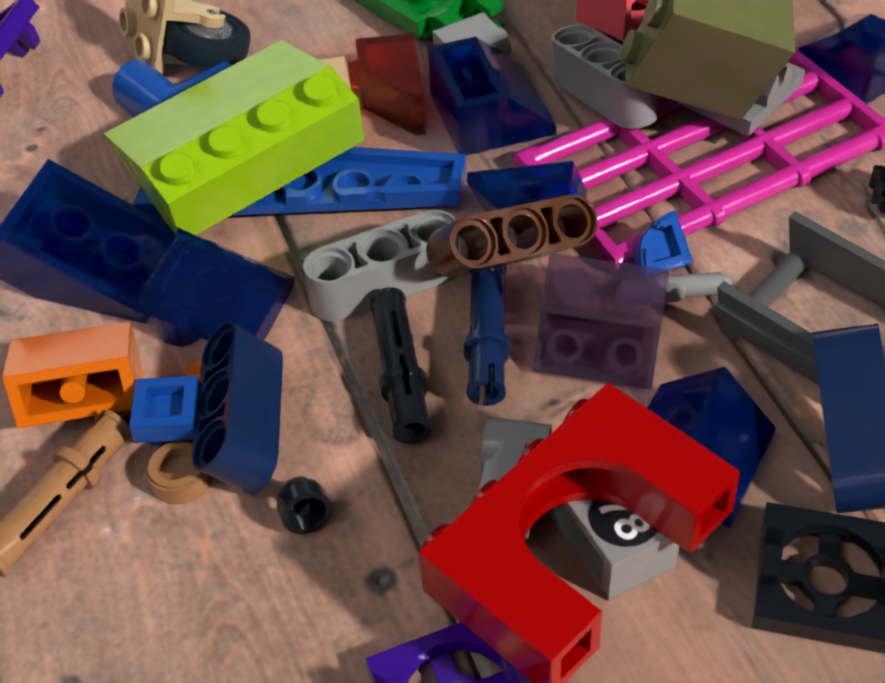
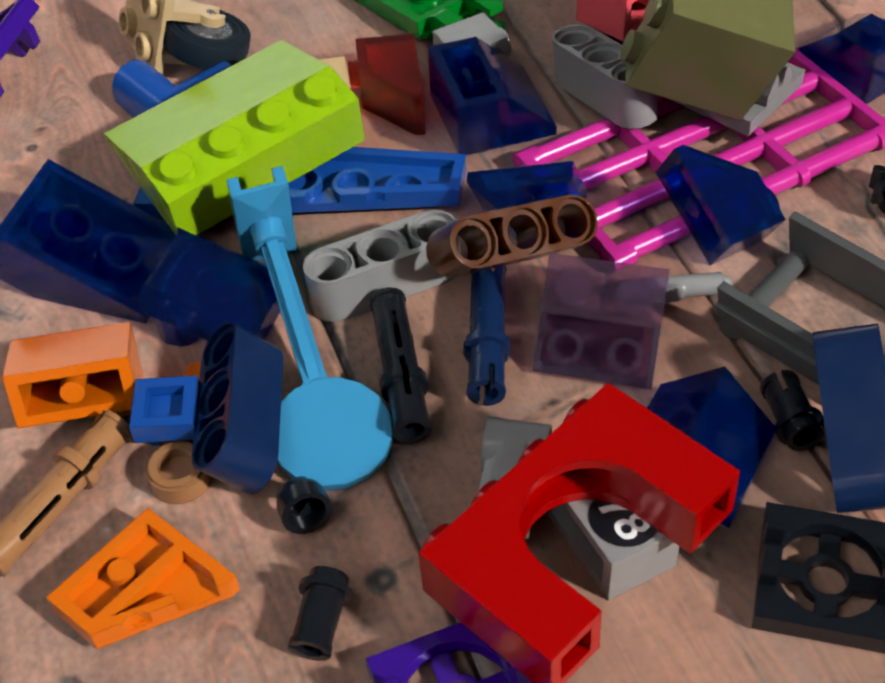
(140, 582): none -> orange wing
(322, 601): none -> black pin
(327, 425): none -> dark azure piece
(663, 245): blue tile -> none
(719, 202): none -> clear blue slope
(797, 421): none -> black pin

